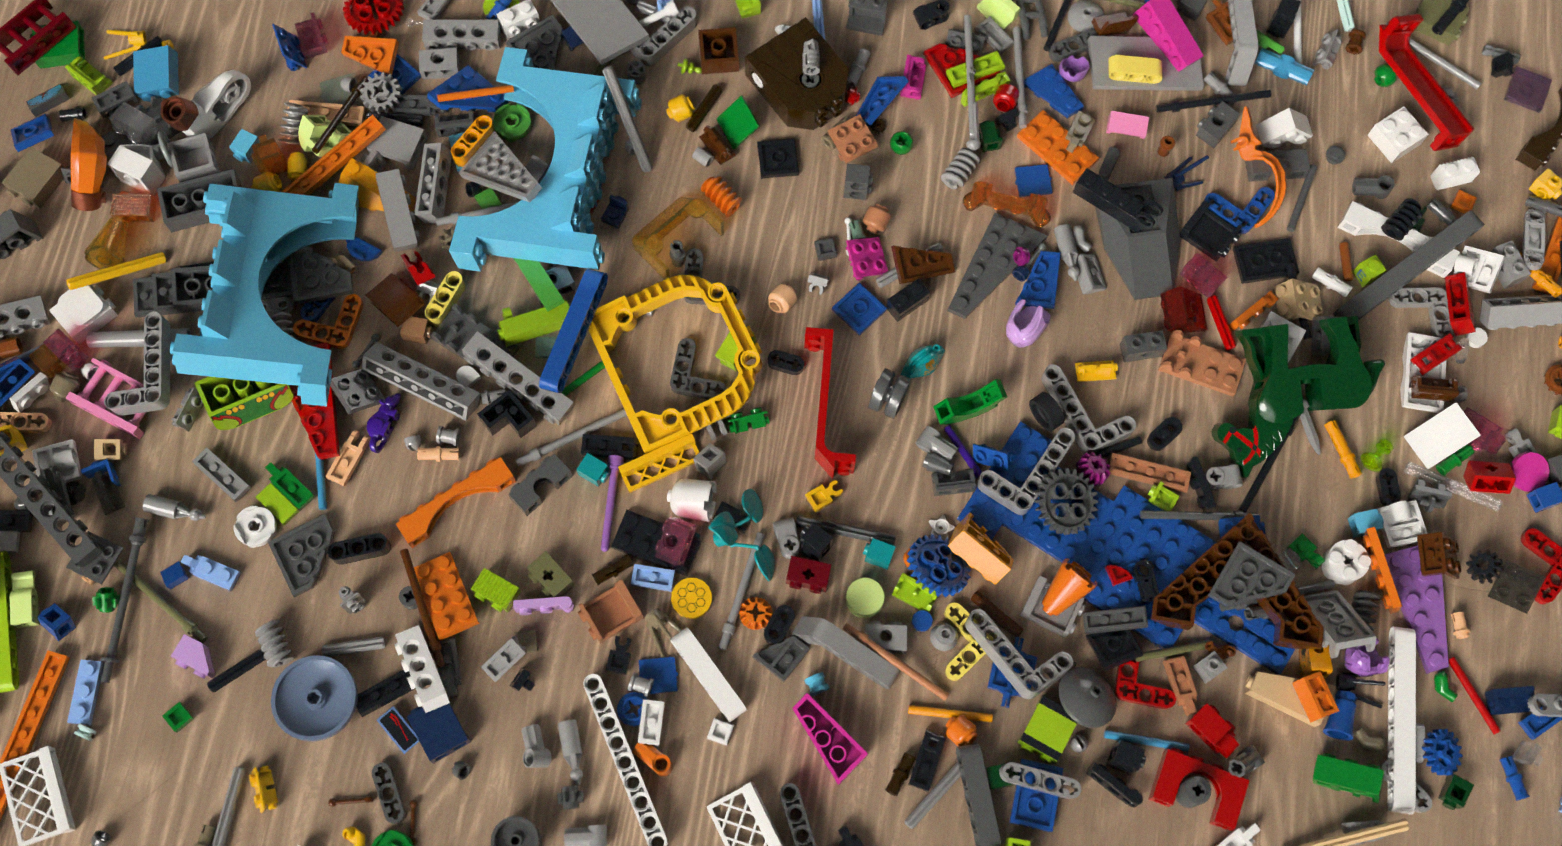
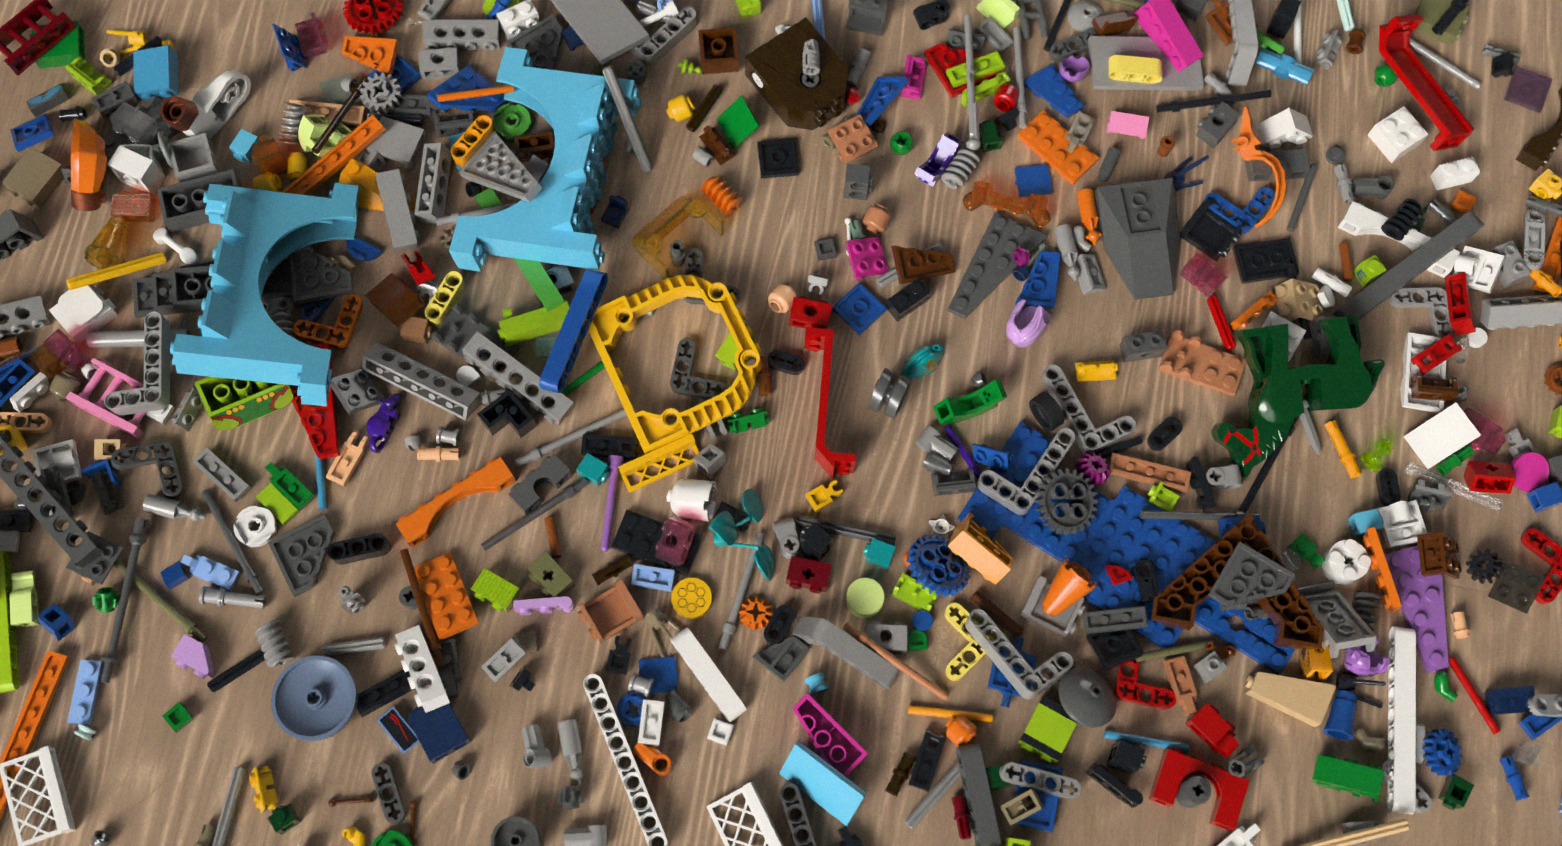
(103, 57): none -> tan plate
(160, 461): none -> dark grey beam
(161, 415): none -> white plate
(186, 254): none -> white bar
(224, 597): none -> light grey pin
(250, 573): none -> dark grey bar
(283, 819): none -> dark green brick
(375, 338): dark grey hinge -> none
(539, 144): none -> reddish brown brick
(553, 537): none -> dark orange piece
(569, 492): none -> flat silver bar
(679, 708): none -> dark grey cone
(763, 378): none -> dark orange axle
(800, 319): none -> red brick
(822, 783): none -> medium azure tile
(916, 640): none -> green tile
(935, 166): none -> arch
(939, 638): light grey cone -> none
(961, 817): none -> dark red axle
(980, 380): none -> dark grey hinge
(1022, 806): none -> dark tan slope
(1075, 746): light grey hinge -> none
(1088, 213): none -> orange wheel
(1116, 201): black hinge -> none
(1183, 310): clear red slope -> none
(1315, 696): orange hinge -> none
(1326, 296): none -> white tile
(1344, 183): none -> light grey pin

